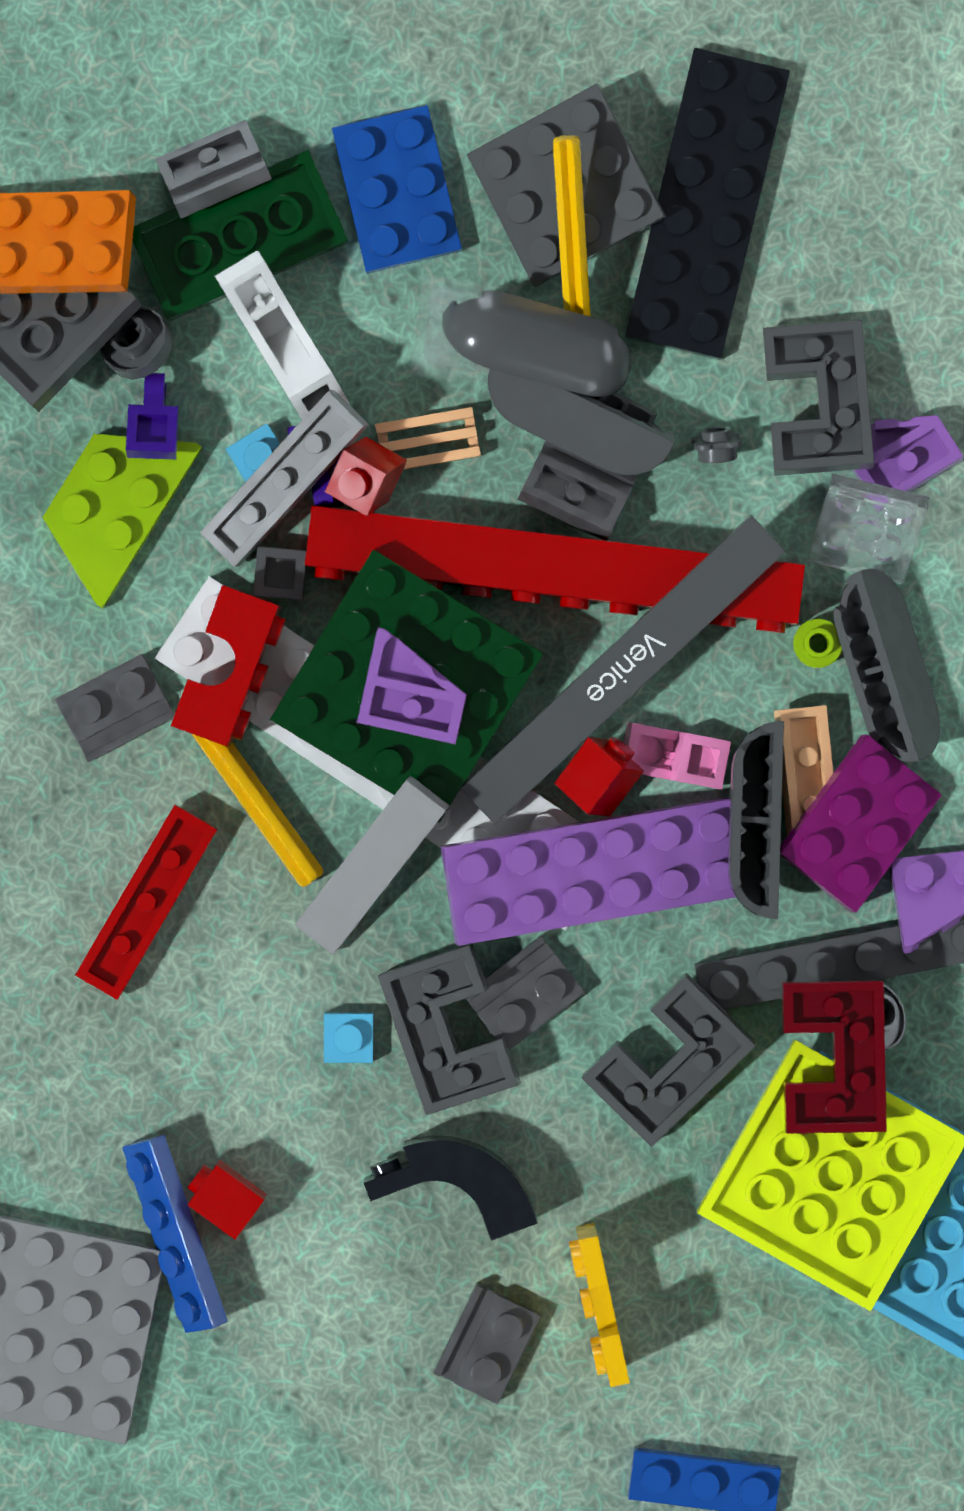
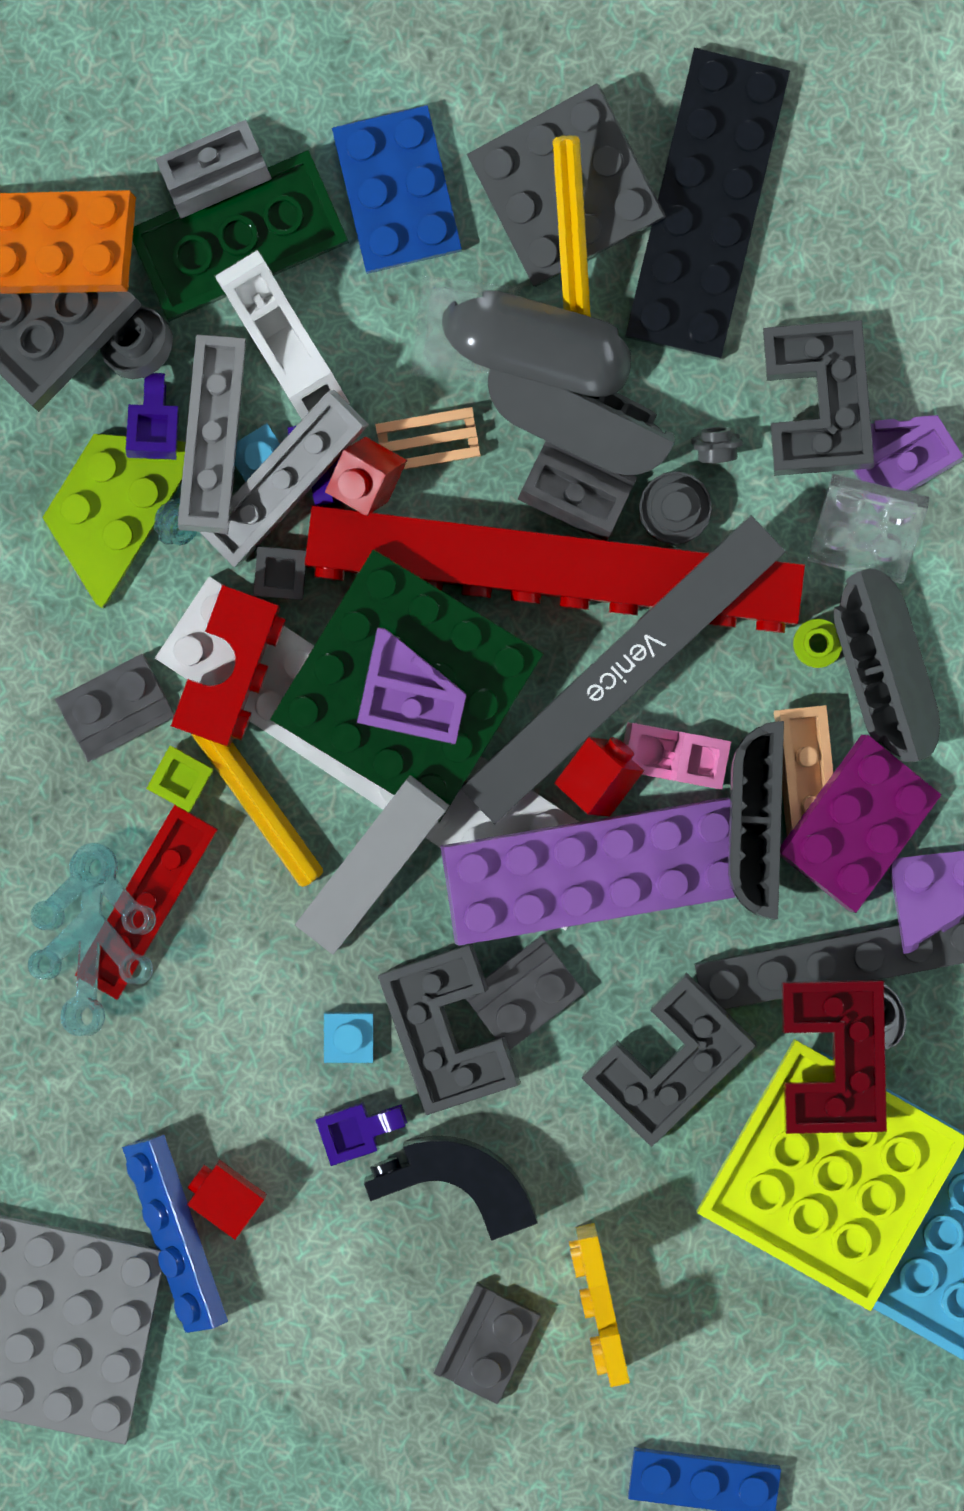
(90, 931): none -> clear light blue plant
(167, 524): none -> clear light blue plate
(180, 778): none -> lime plate
(212, 434): none -> light grey plate
(352, 1132): none -> dark purple plate
(675, 508): none -> dark grey plate

